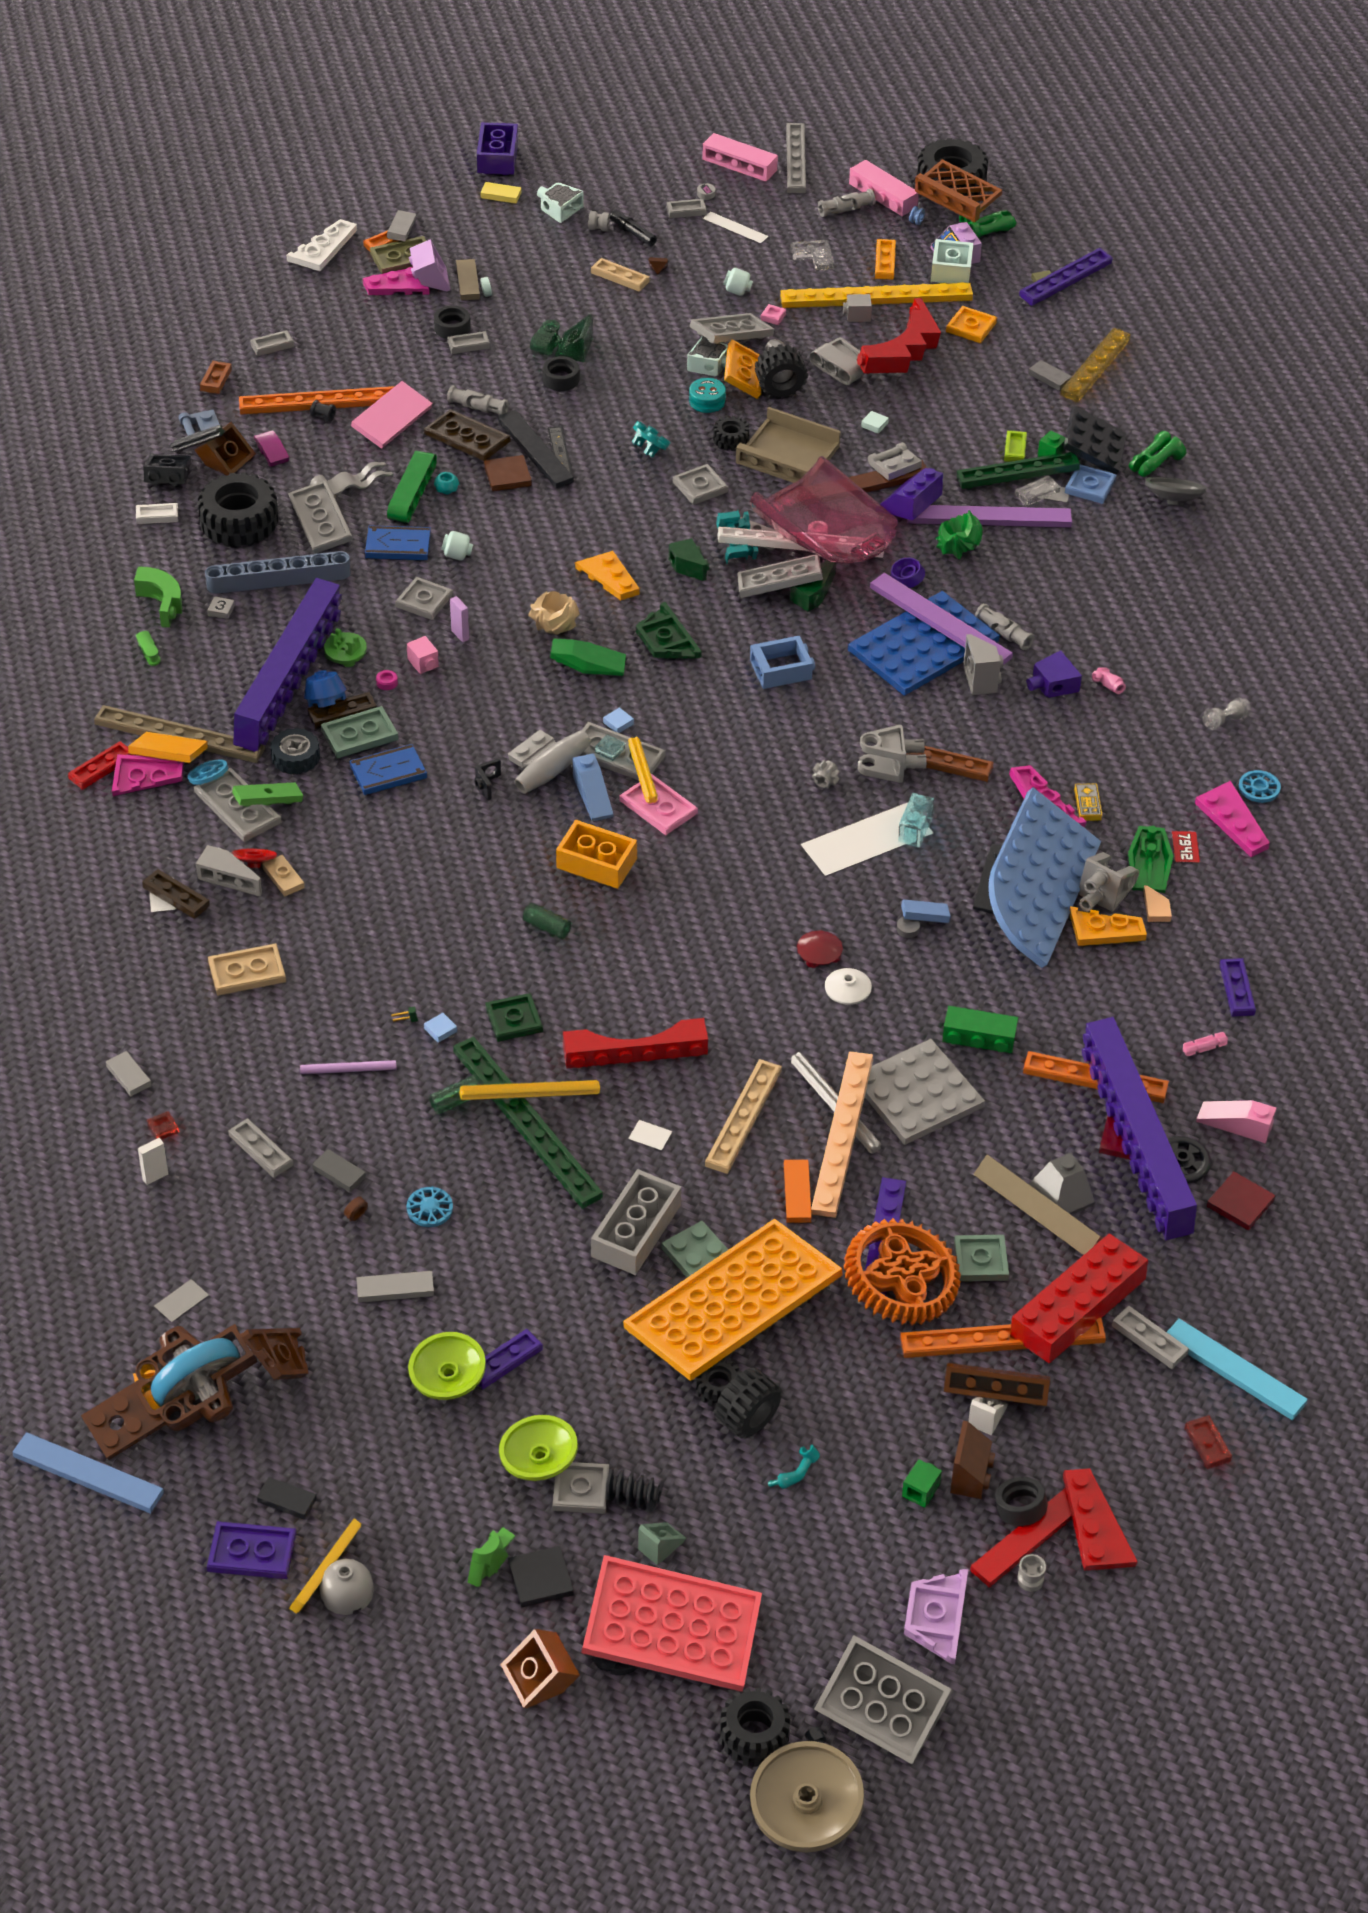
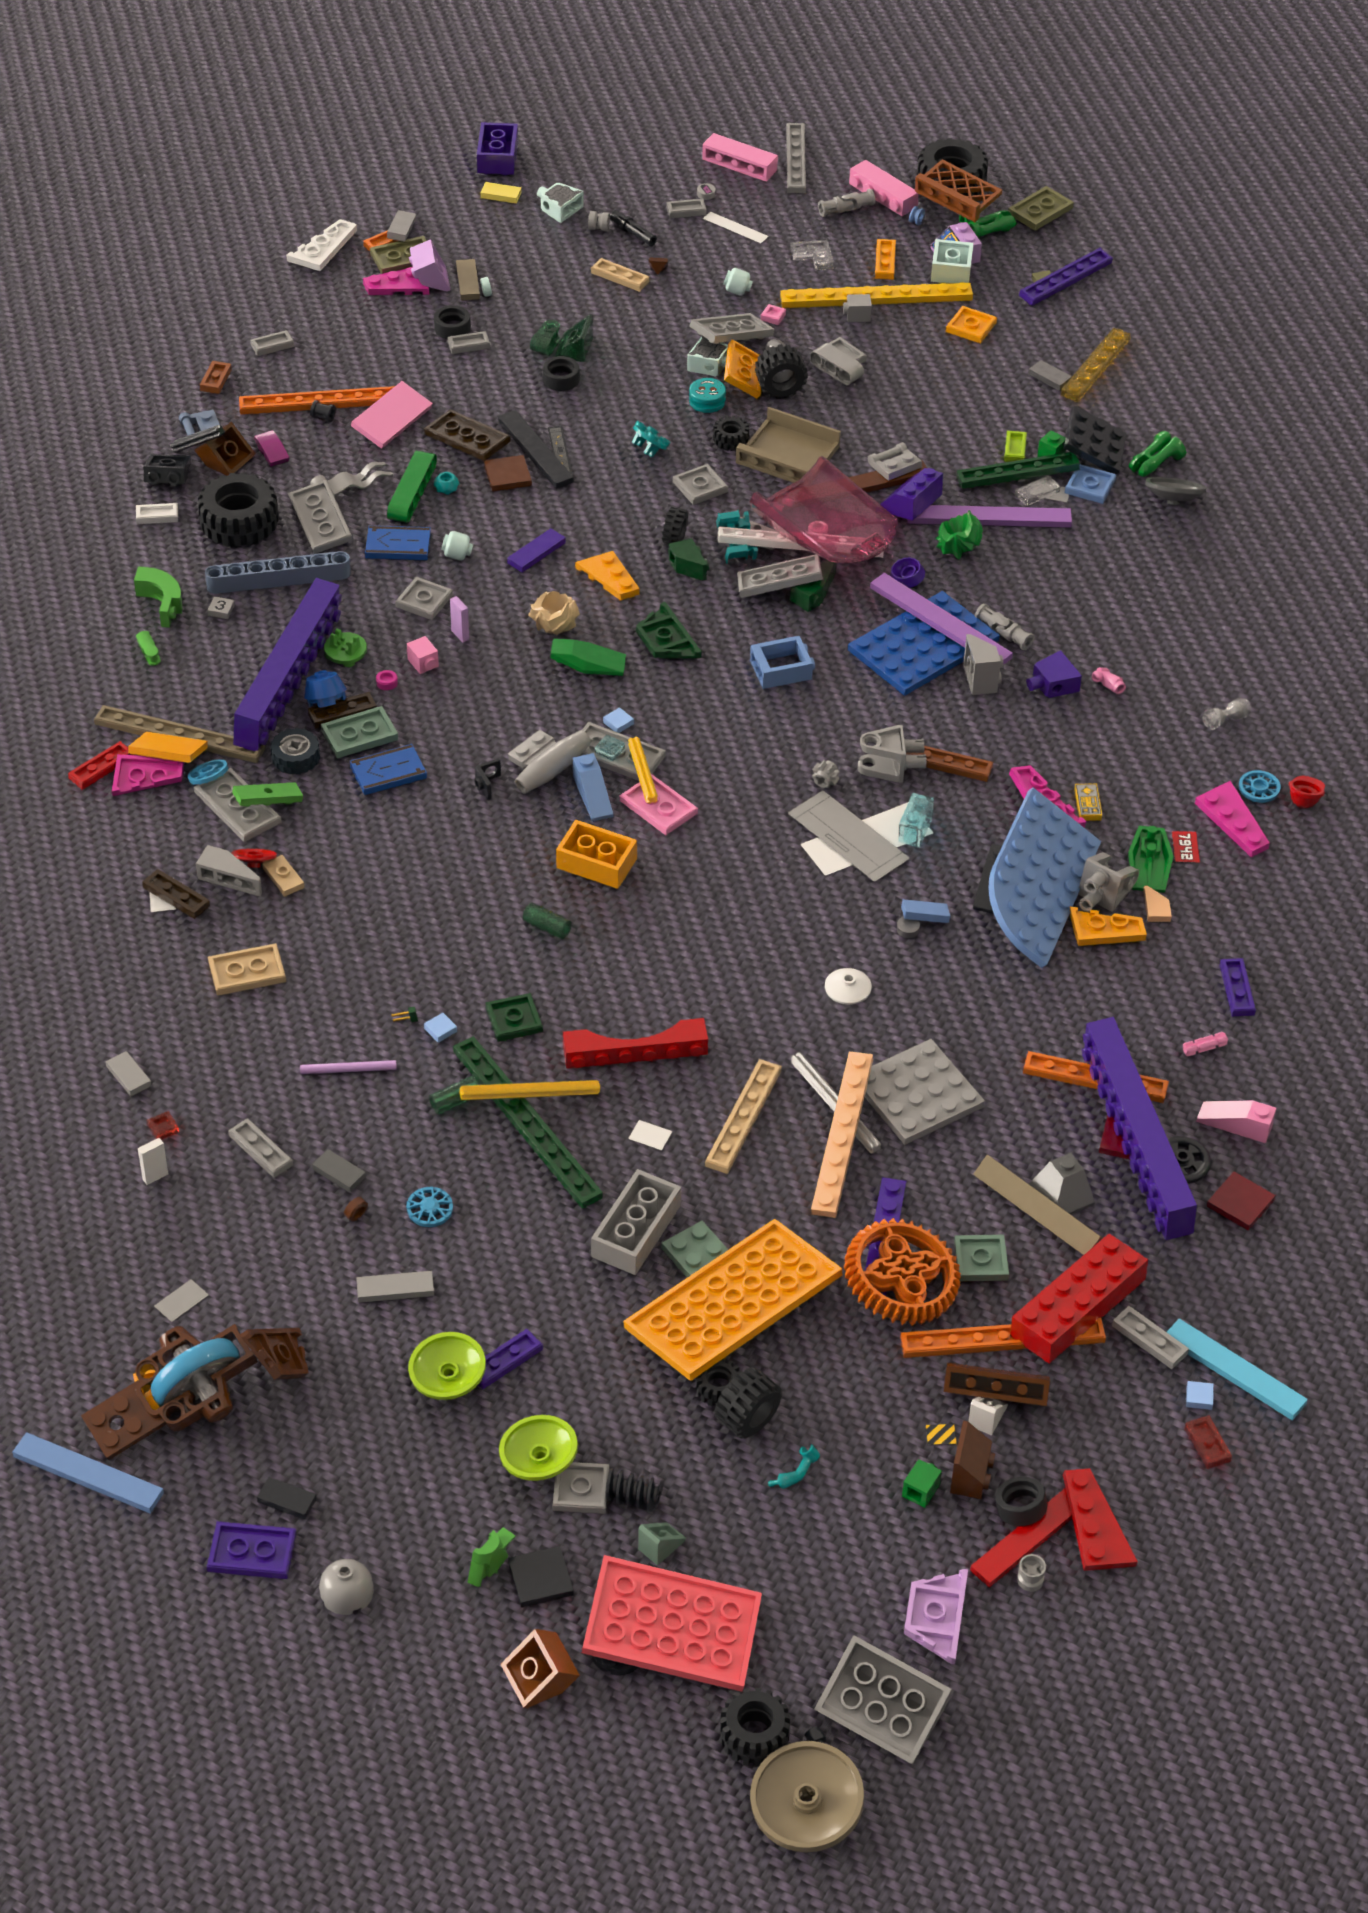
(331, 1557): yellow tile -> none
(477, 400): light grey piece -> none
(536, 550): none -> dark purple tile
(675, 525): none -> black tyre
(797, 1191): orange tile -> none
(819, 948): dark red dish -> none
(848, 835): none -> light grey sticker
(874, 422): light aqua tile -> none
(910, 346): red arch -> none
(941, 1434): none -> sticker
(980, 1029): green brick -> none
(1041, 208): none -> olive plate
(1199, 1395): none -> light blue tile
(1306, 791): none -> red hat

